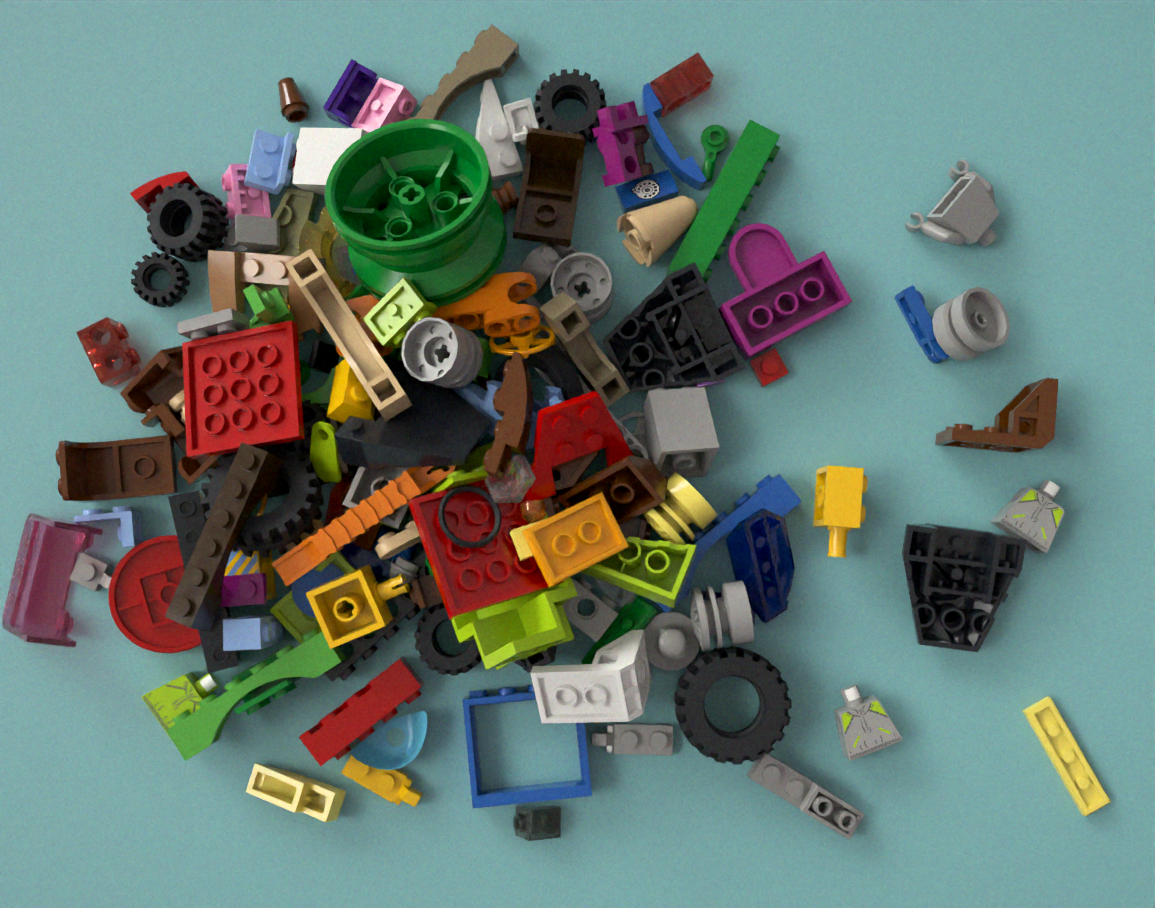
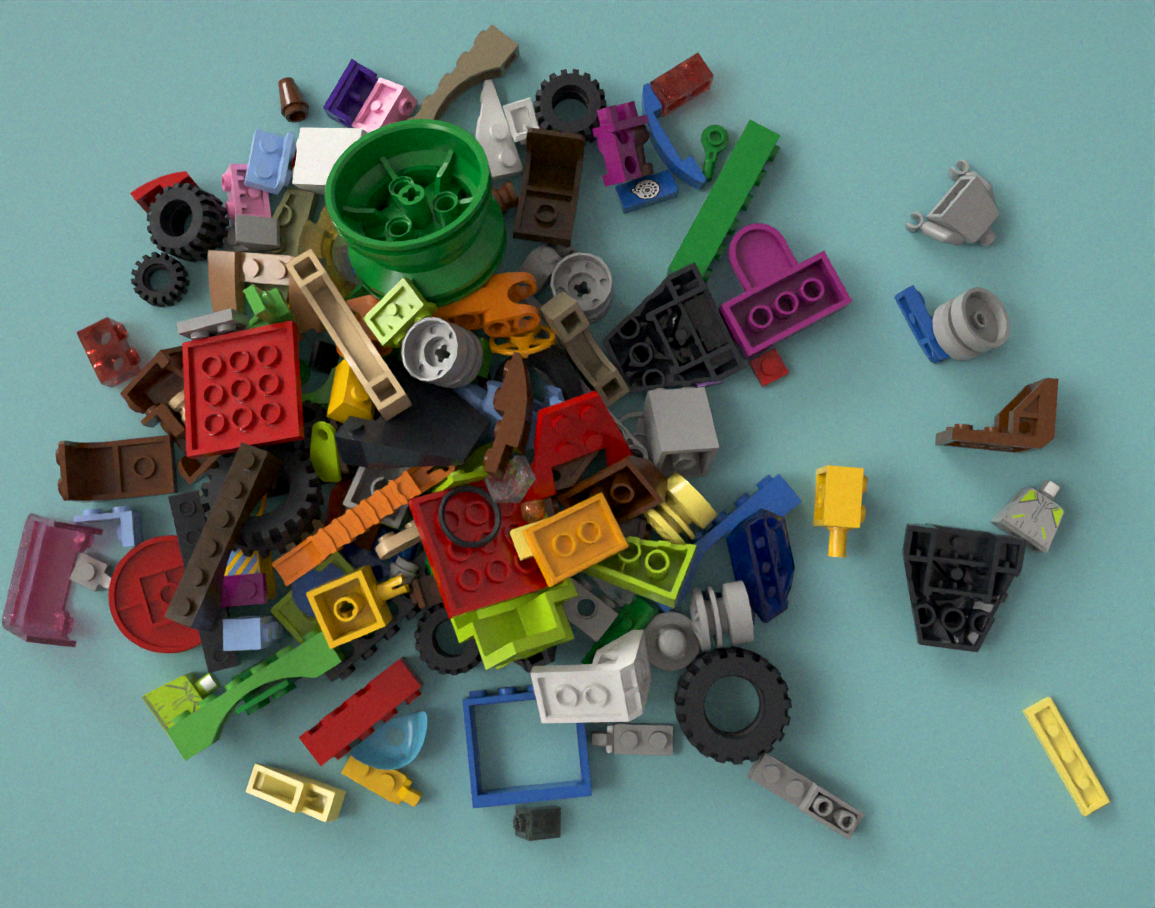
(656, 228): tan cone -> none
(863, 724): light grey torso -> none

